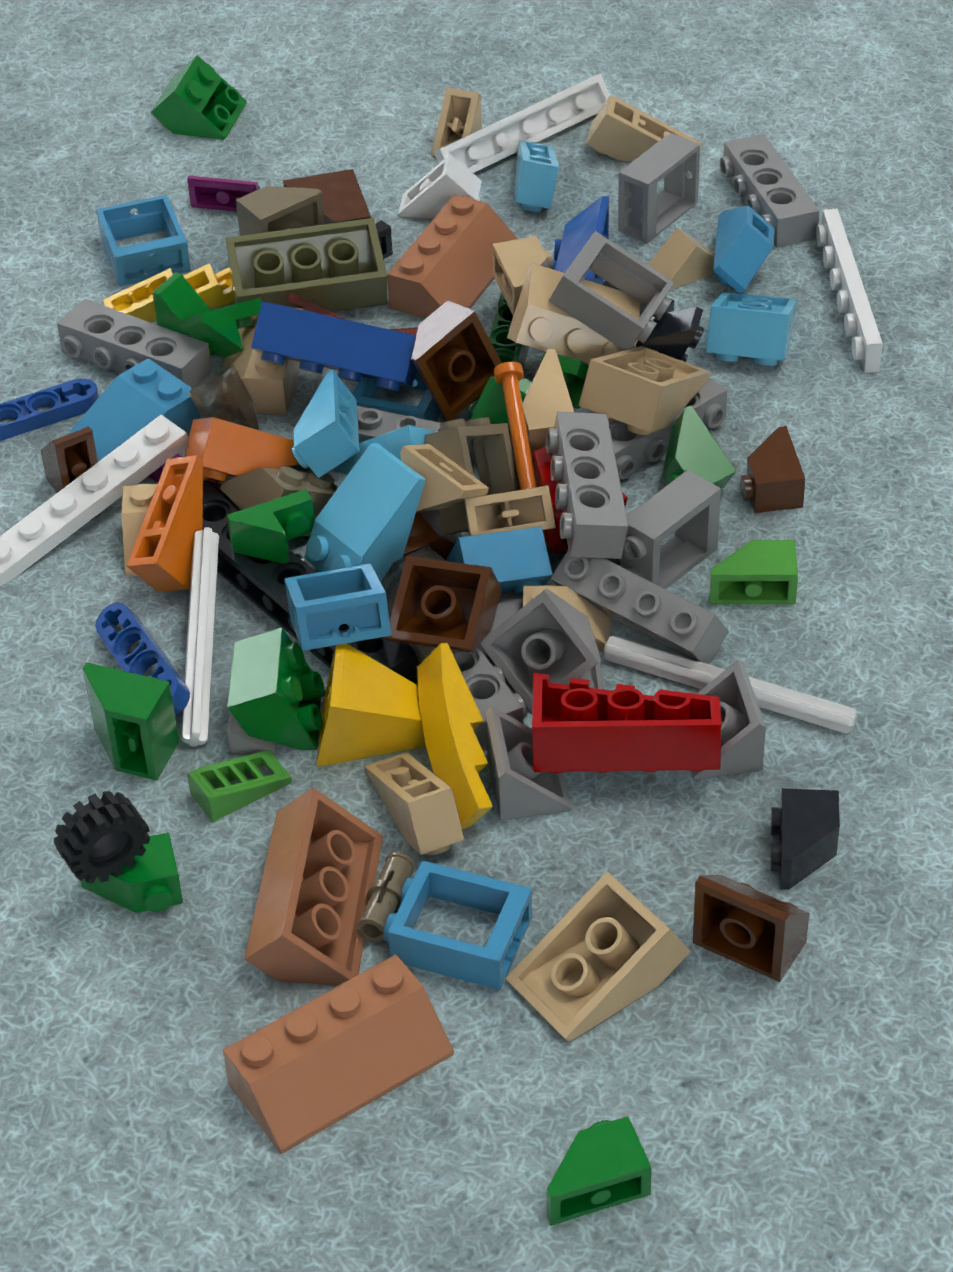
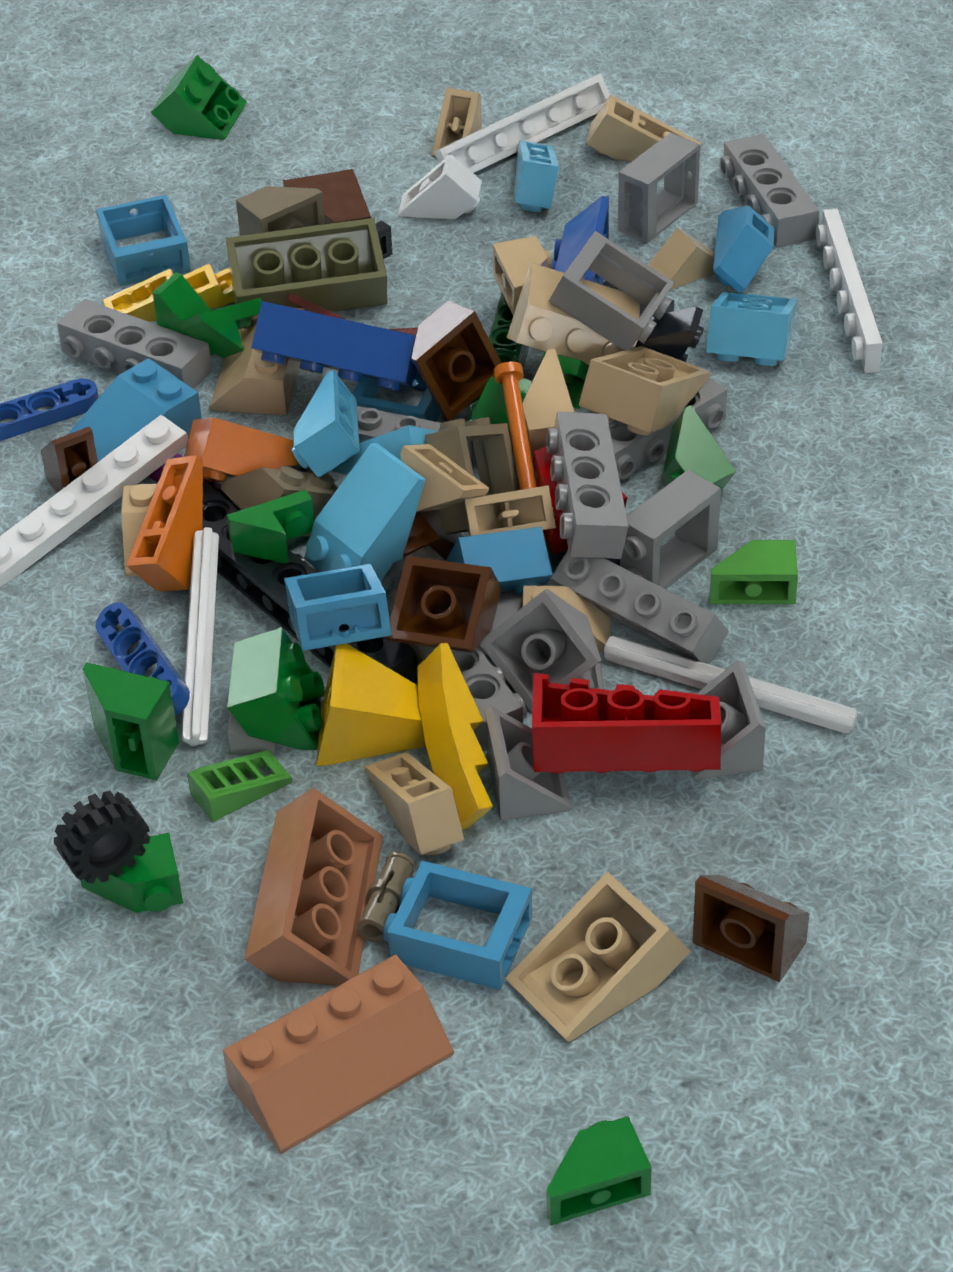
(217, 192): magenta slope -> none
(225, 398): clear smoke slope -> none
(448, 259): nougat slope -> none
(774, 475): reddish brown slope -> none
(806, 831): black slope -> none

